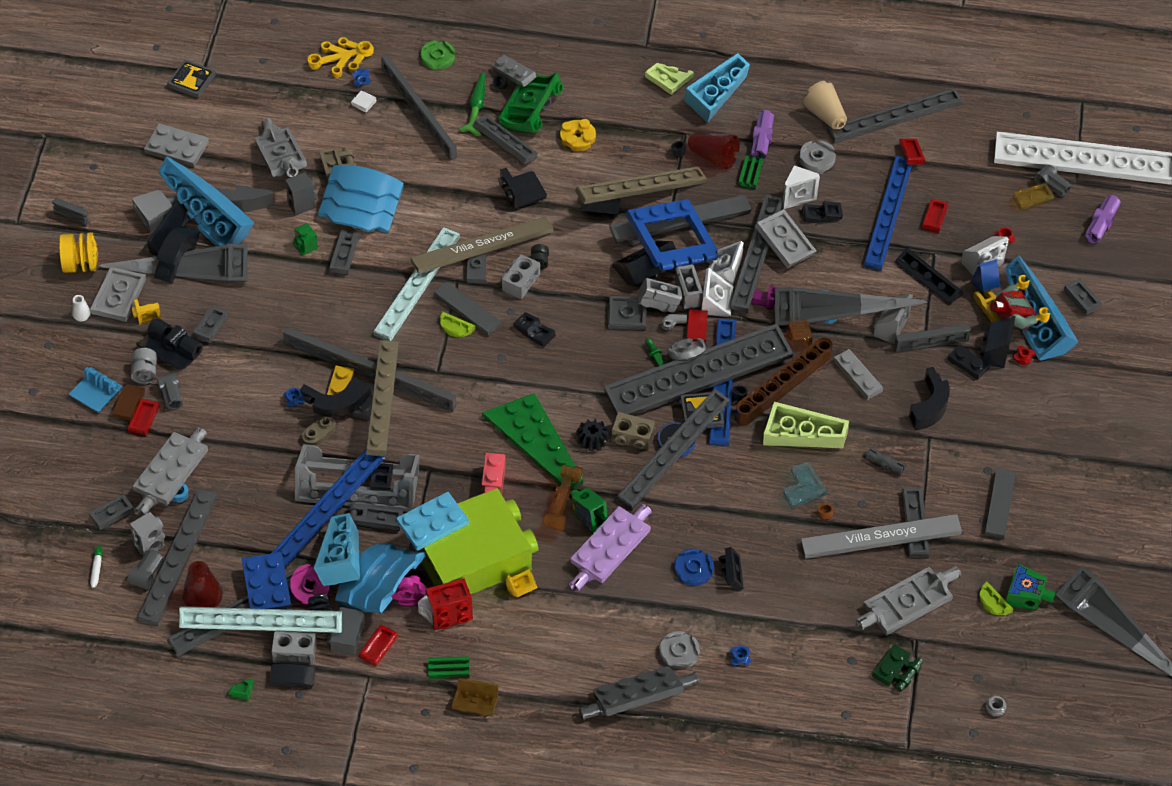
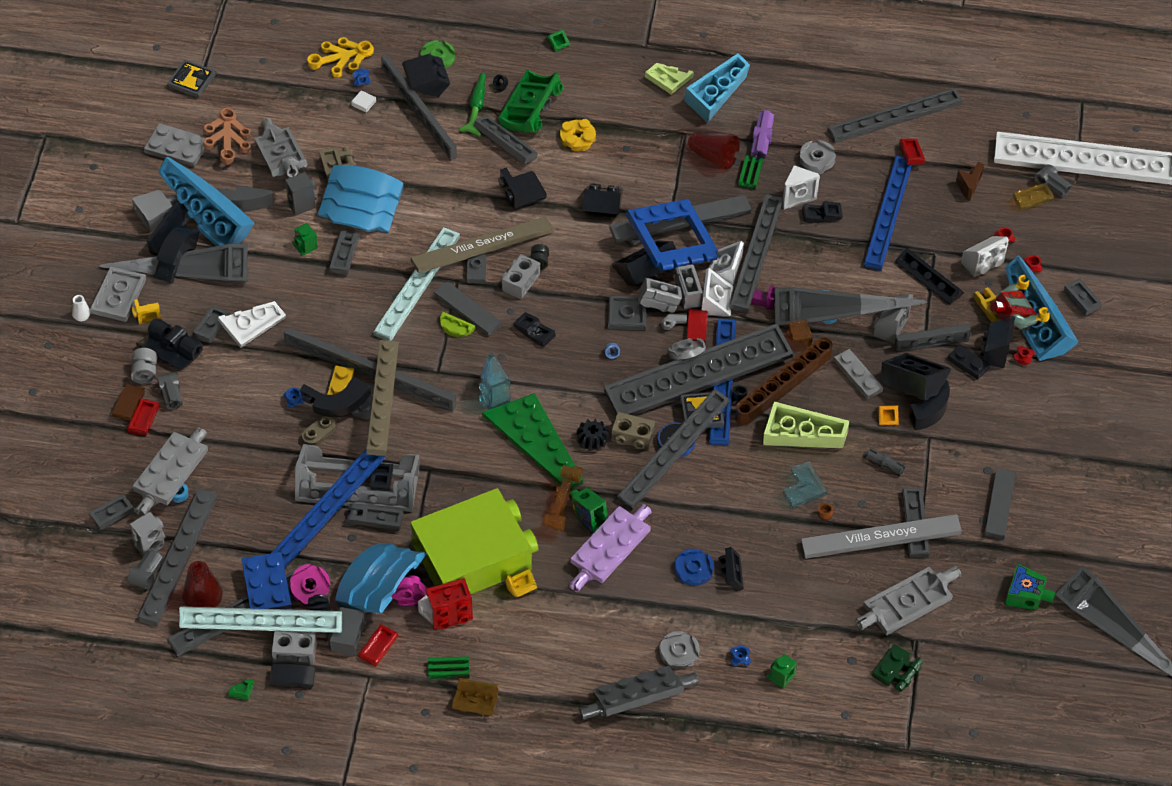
(70, 211): dark grey tile -> none
(78, 252): yellow wheel -> none
(95, 390): dark azure hinge -> none
(98, 554): white piece -> none
(227, 118): none -> nougat plant
(252, 323): none -> white wing
(339, 552): medium azure wedge -> none
(426, 75): none -> black slope
(432, 521): medium azure plate -> none
(493, 472): coral hinge -> none
(494, 384): none -> clear light blue slope
(513, 70): light grey plate -> none
(558, 40): none -> green slope
(616, 350): none -> medium blue hinge
(640, 185): dark tan tile -> none
(655, 353): green piece -> none
(678, 148): black hinge -> none
(782, 670): none -> green brick
(785, 238): light grey plate -> none
(825, 104): tan cone -> none
(888, 415): none -> light orange slope
(914, 375): none -> black slope
(935, 216): red tile -> none
(969, 181): none -> reddish brown slope
(986, 276): blue slope -> none
(993, 601): lime tile -> none
(996, 701): light grey plate -> none
(1033, 263): none -> red plate
(1102, 219): medium lavender piece -> none

